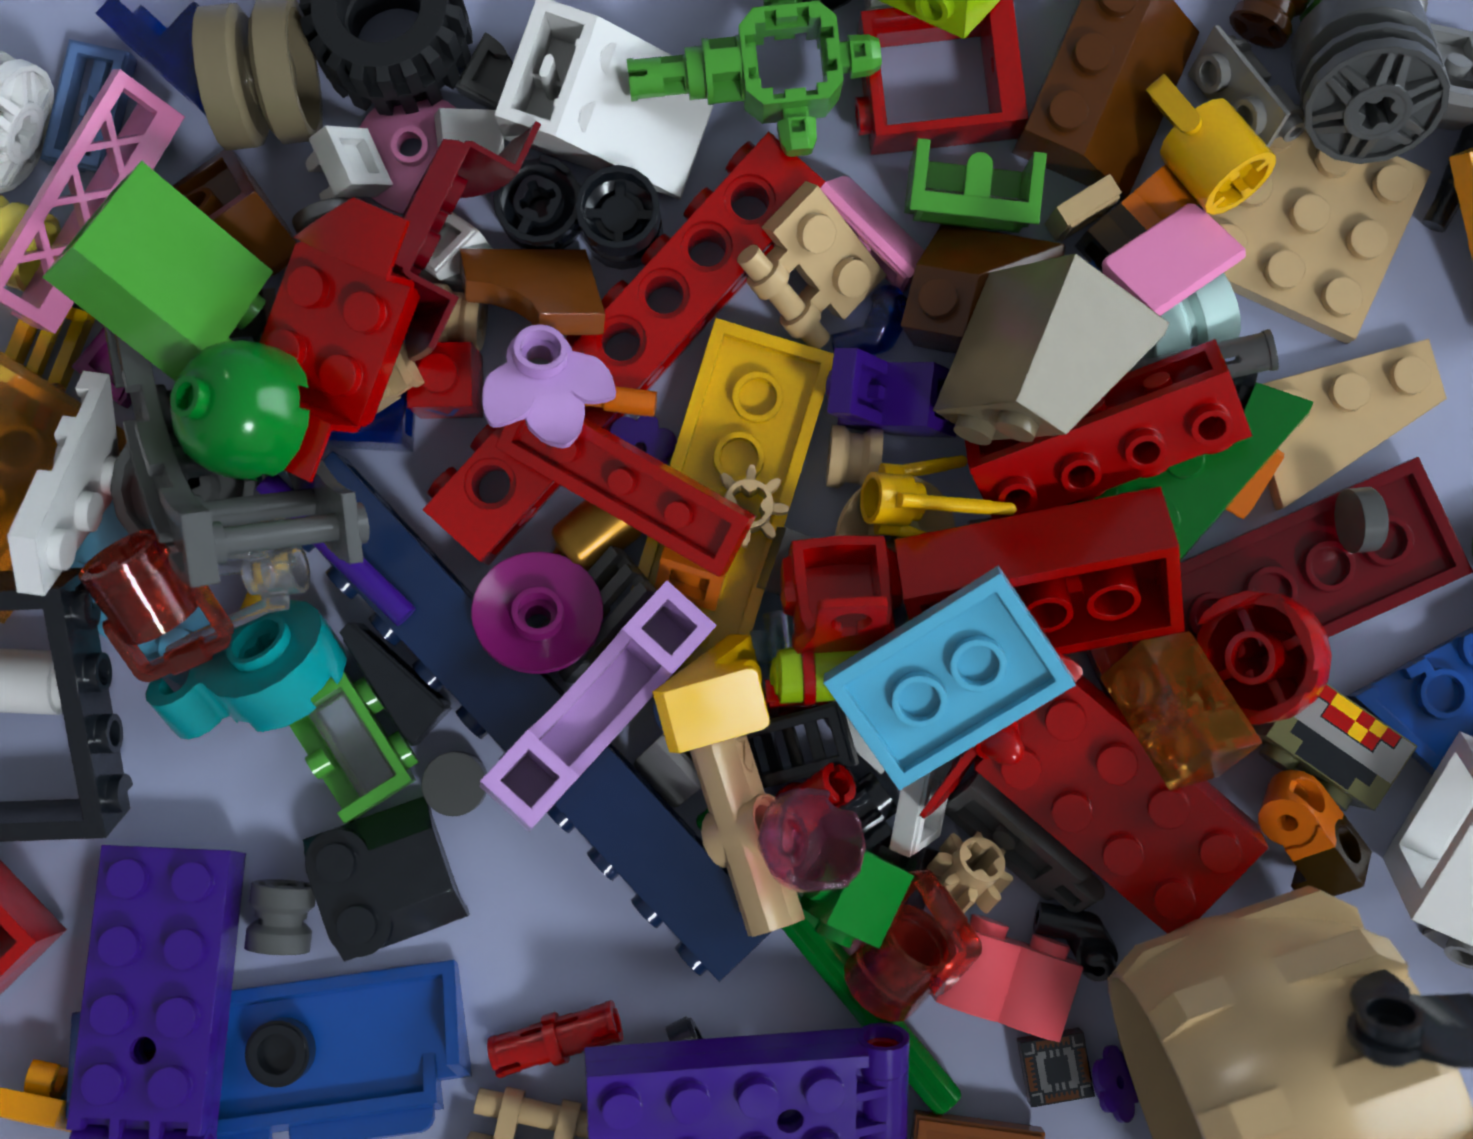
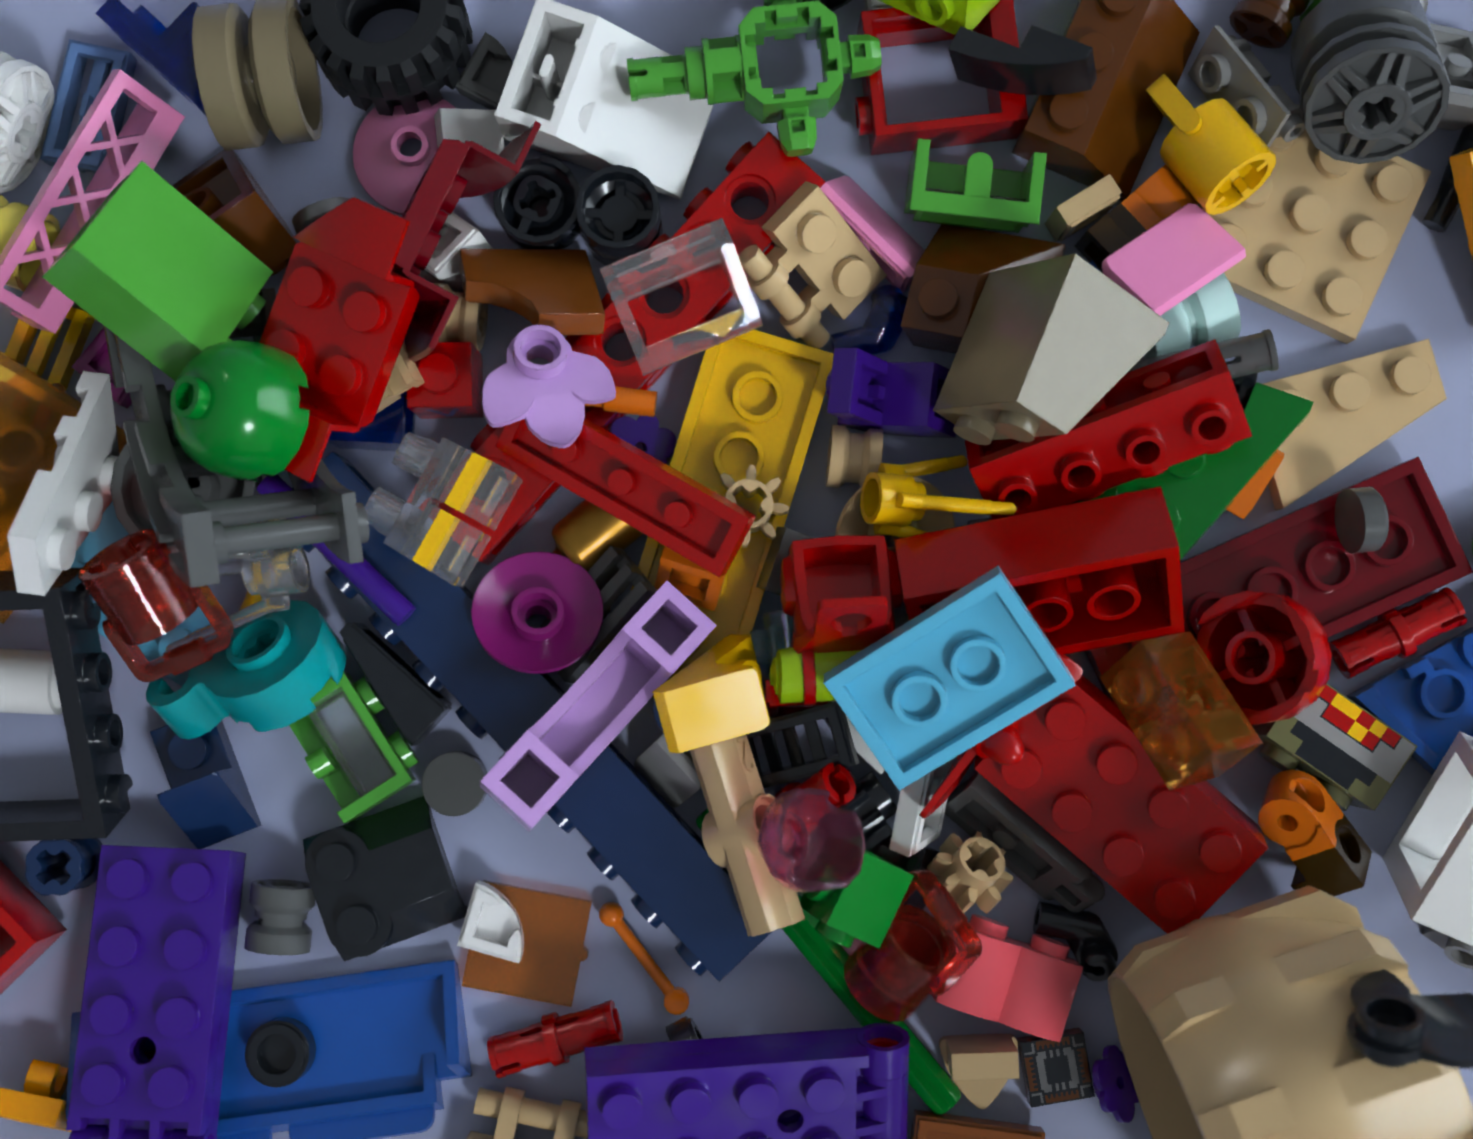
(46, 862): none -> dark blue bush
(206, 786): none -> dark blue slope
(348, 162): white tile -> none
(450, 477): none -> clear hips
(492, 925): none -> white tile
(552, 949): none -> clear orange piece
(668, 264): none -> clear tile
(676, 998): none -> orange hinge
(980, 1064): none -> tan tile
(1039, 67): none -> black slope
(1398, 632): none -> red pin

